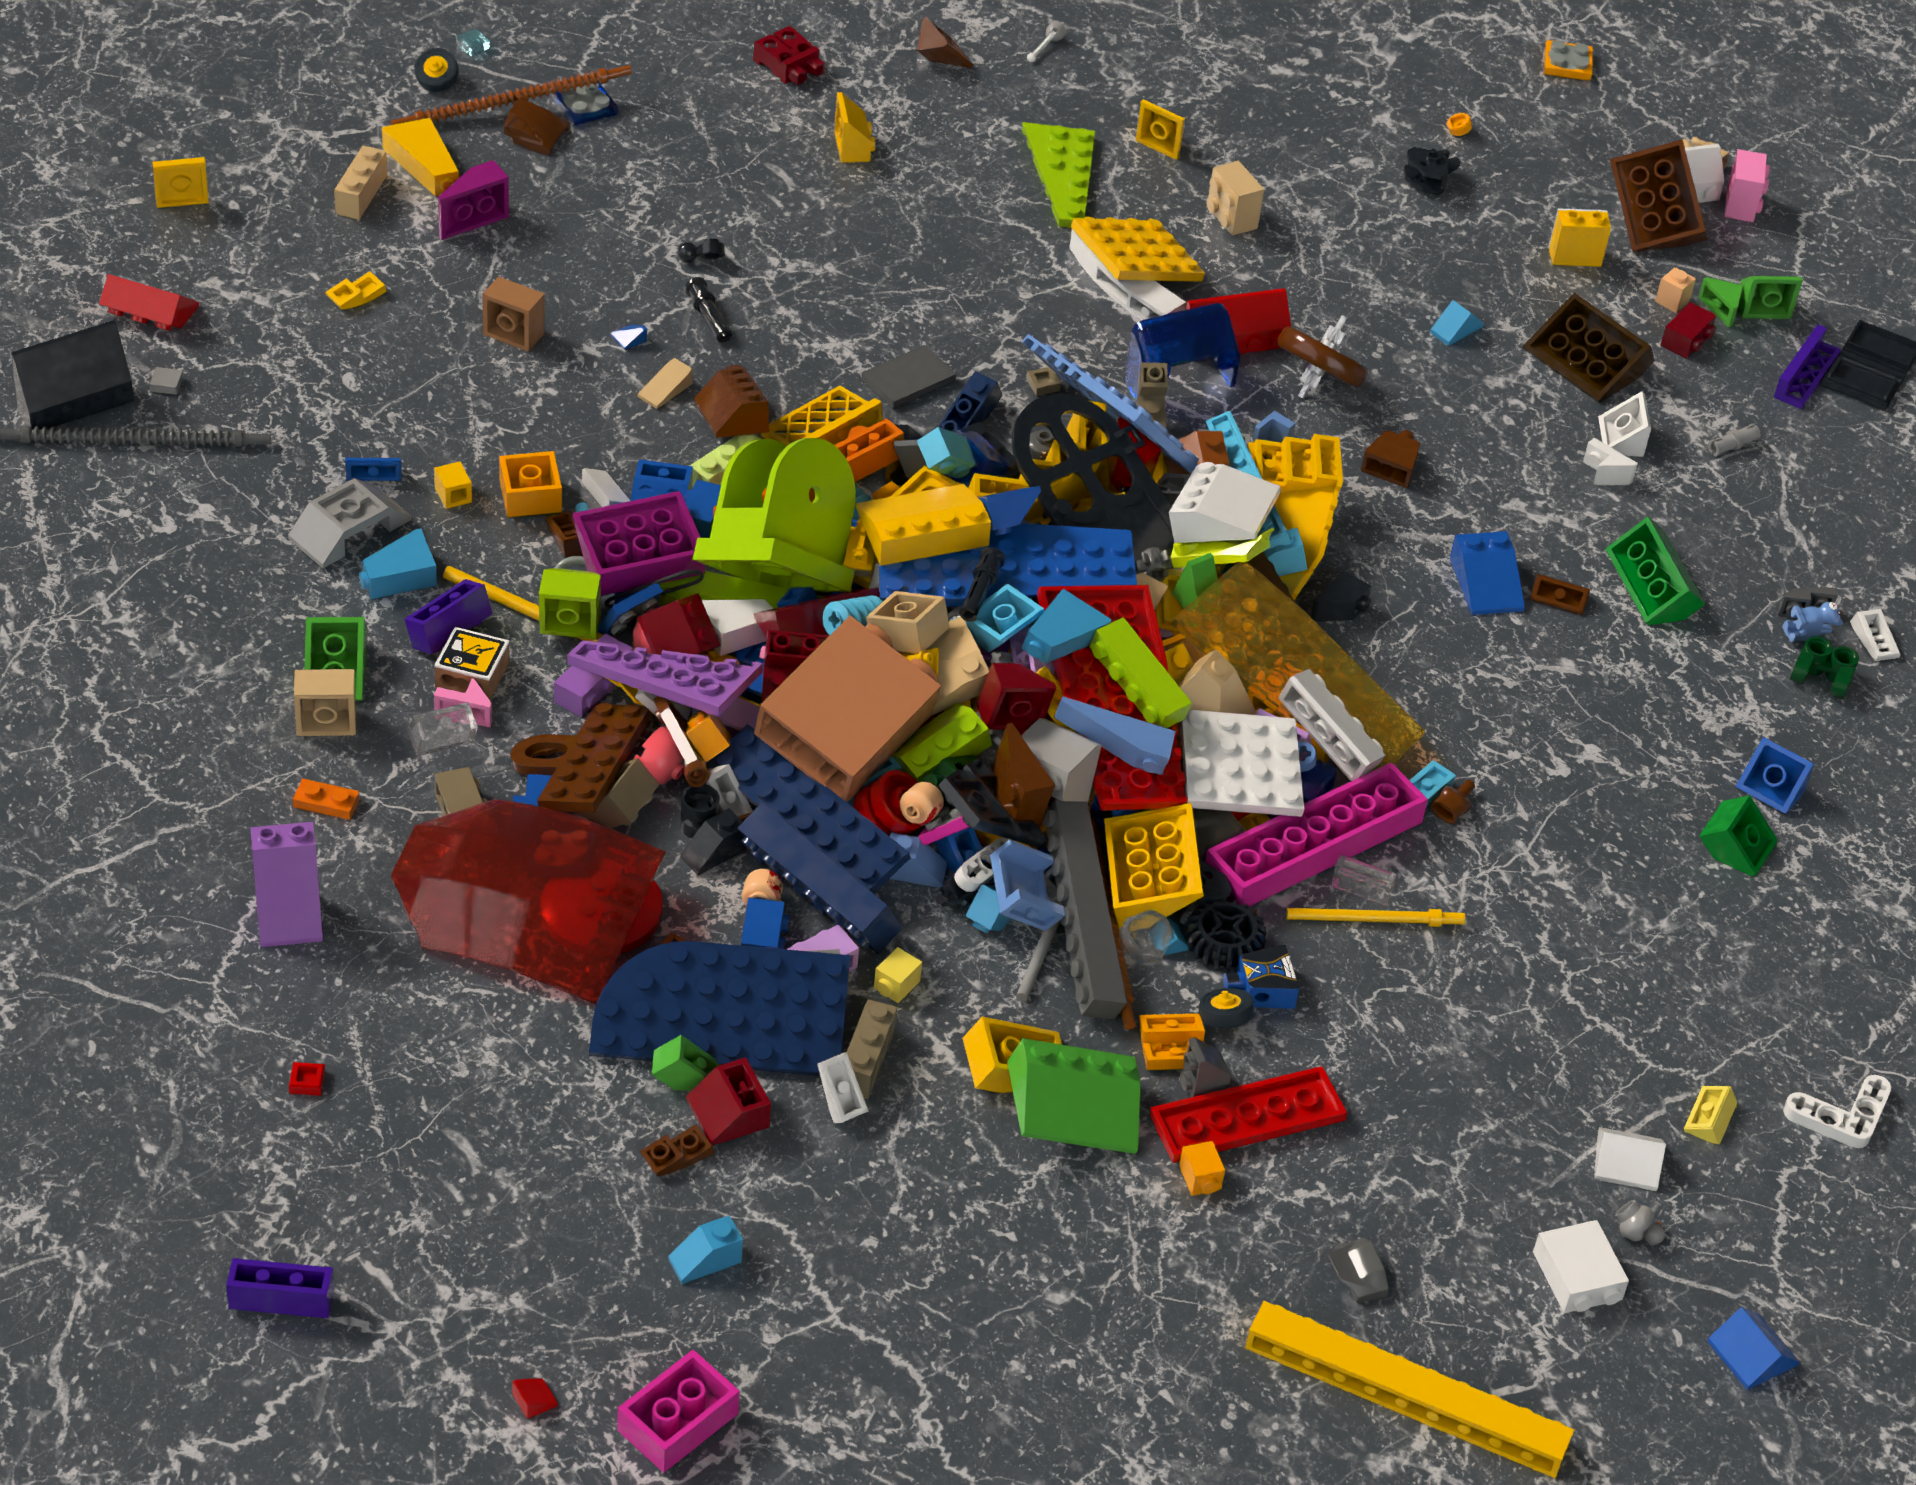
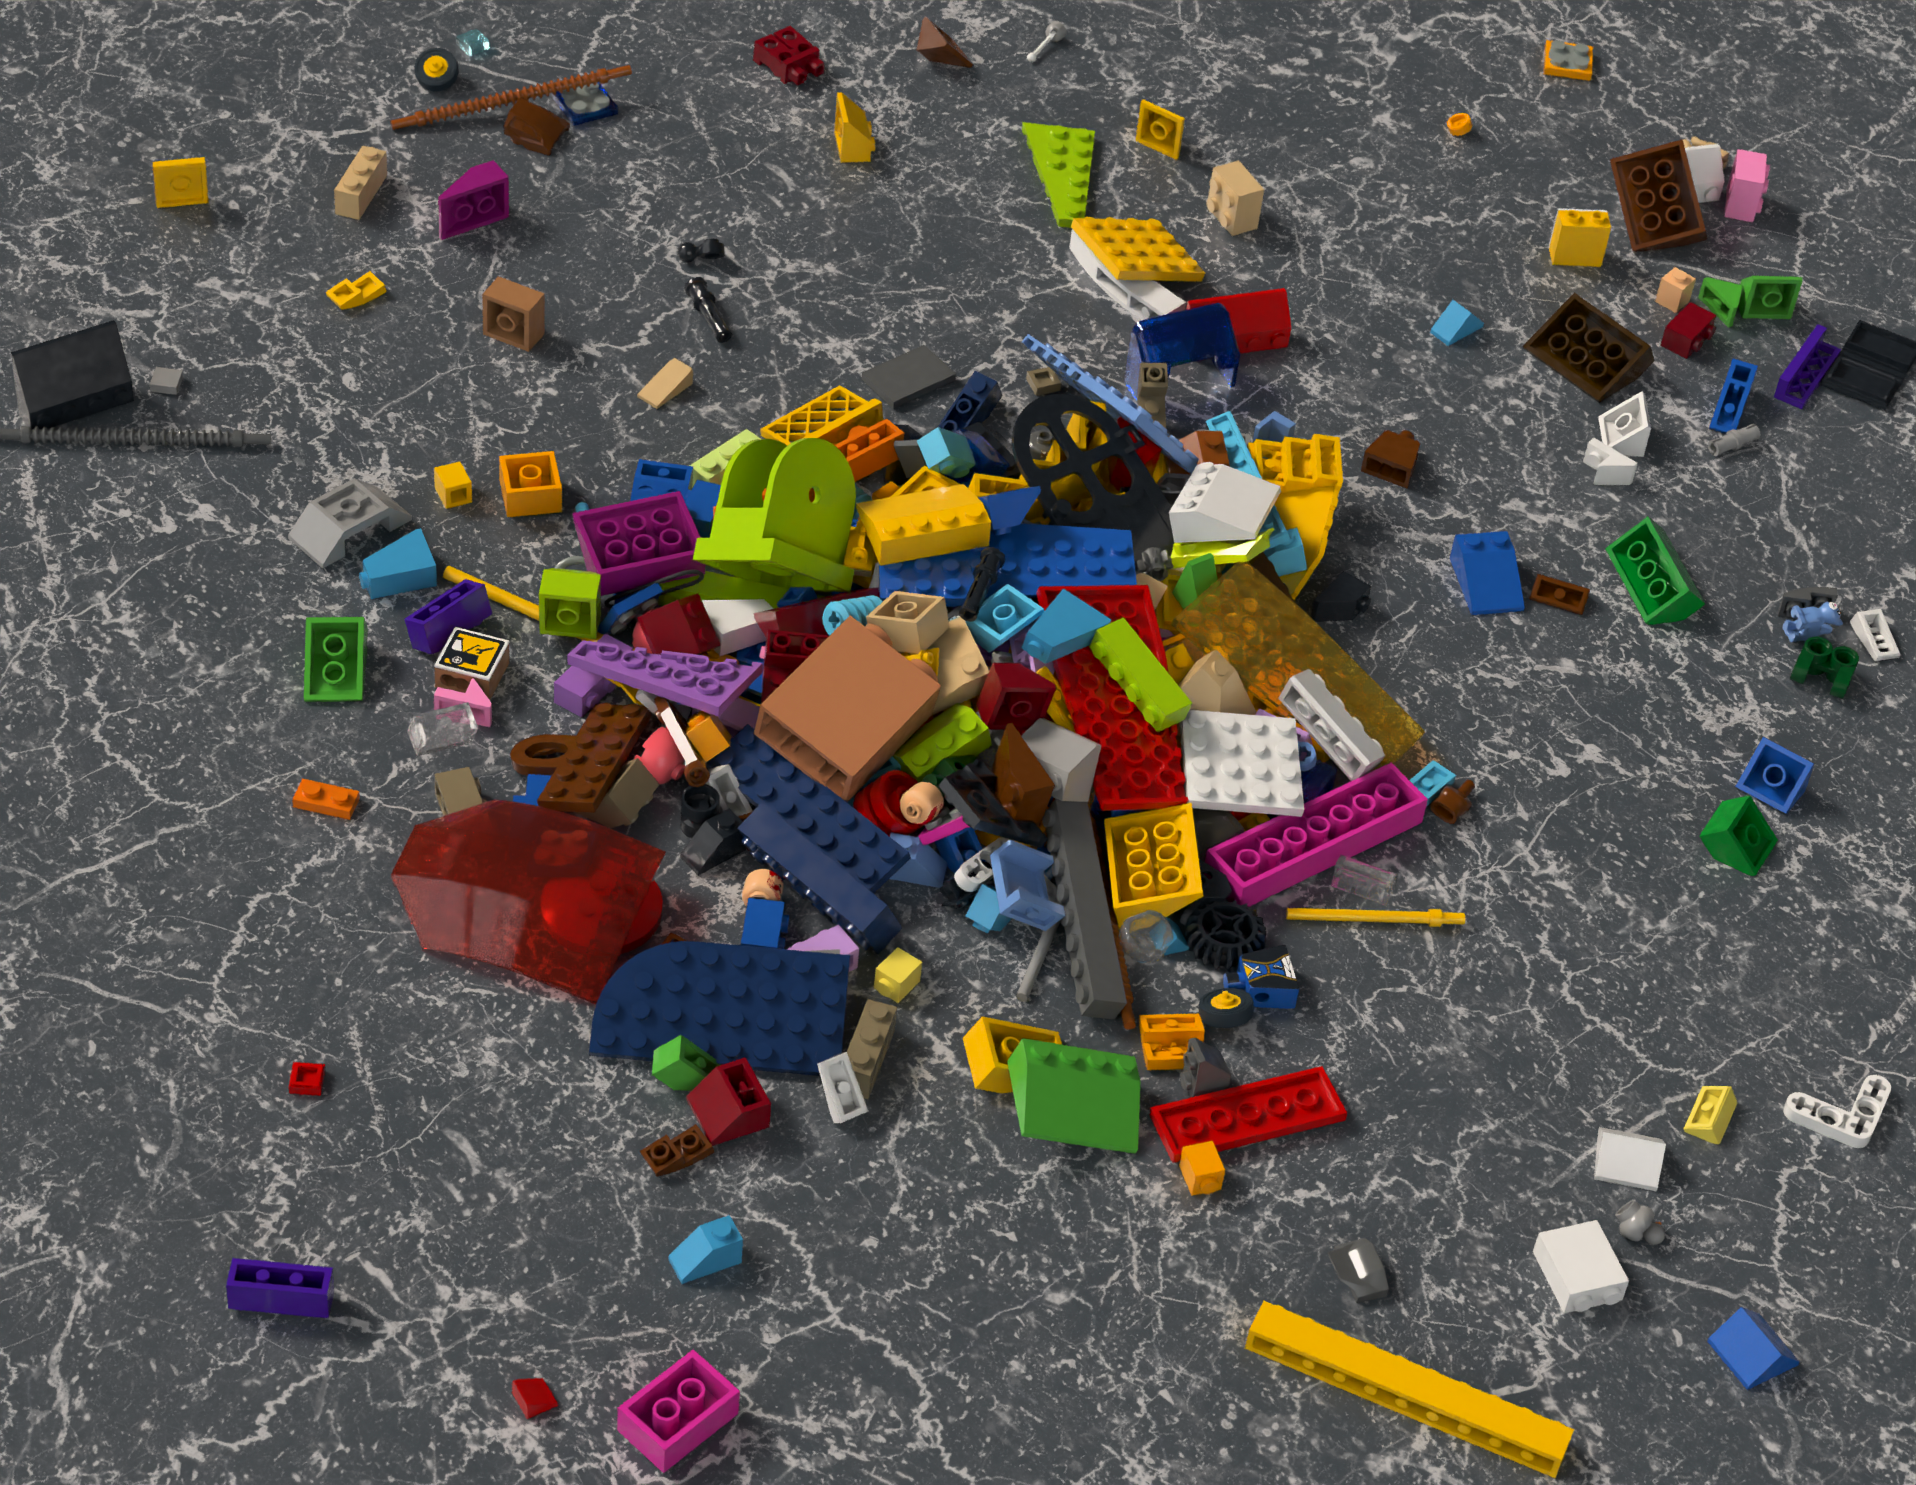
(146, 303): red slope -> none
(286, 884): medium lavender slope -> none
(325, 702): tan brick -> none
(373, 469): blue slope -> none
(421, 153): yellow slope -> none
(565, 535): reddish brown slope -> none
(603, 487): white slope -> none
(630, 336): slope -> none
(733, 404): reddish brown slope -> none
(1128, 738): medium blue slope -> none
(1322, 356): reddish brown wheel -> none
(1429, 167): black hinge -> none
(1733, 396): none -> blue slope

